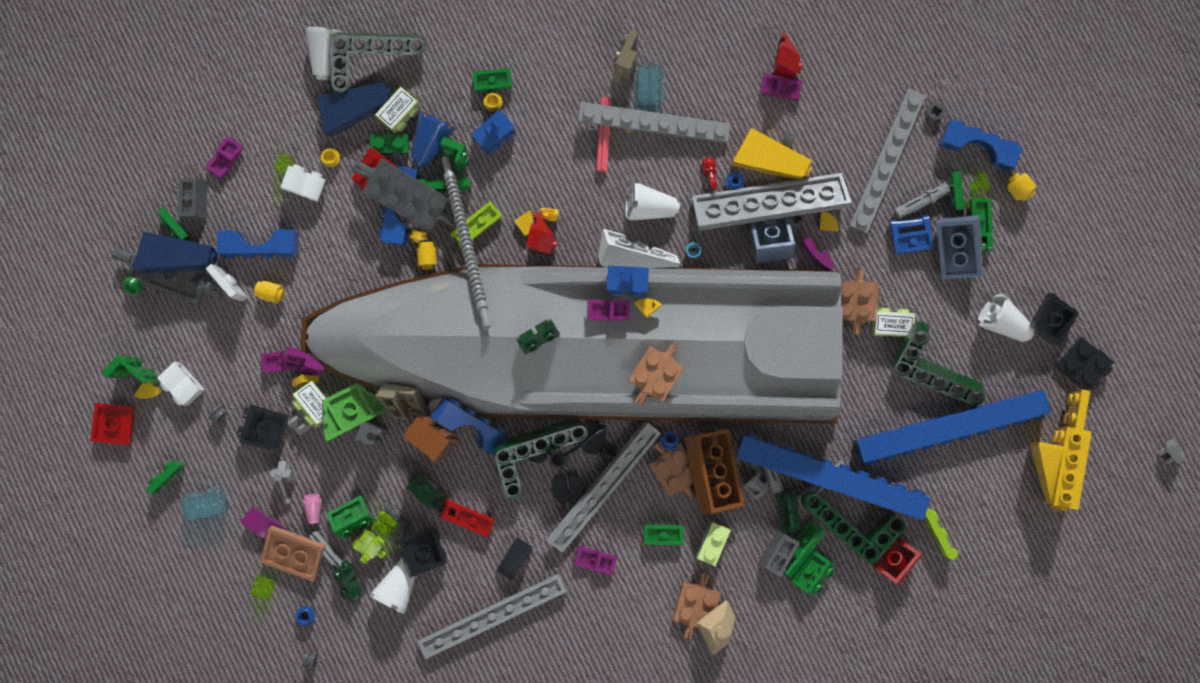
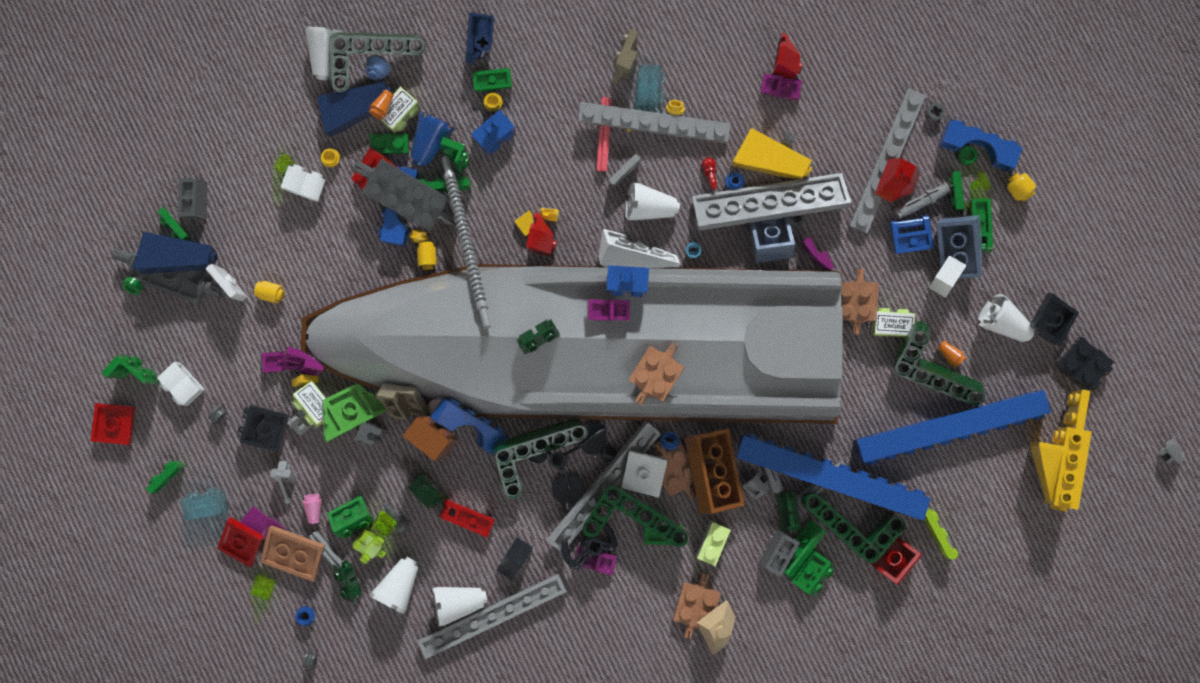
(147, 391): yellow tile -> none
(225, 158): magenta slope -> none
(240, 542): none -> red plate
(282, 242): blue arch -> none
(377, 67): none -> medium blue cone
(381, 105): none -> orange cone
(422, 551): black plate -> none
(456, 602): none -> white cone
(479, 30): none -> dark blue piece
(479, 222): lime plate -> none
(590, 546): none -> black piece
(624, 171): none -> light grey tile
(644, 473): none -> white plate
(647, 306): yellow tile -> none
(651, 524): none -> dark green beam
(675, 107): none -> yellow plate
(828, 222): yellow tile -> none
(897, 180): none -> red slope
(947, 276): none -> white slope
(951, 354): none -> orange cone
(967, 155): none -> green tile

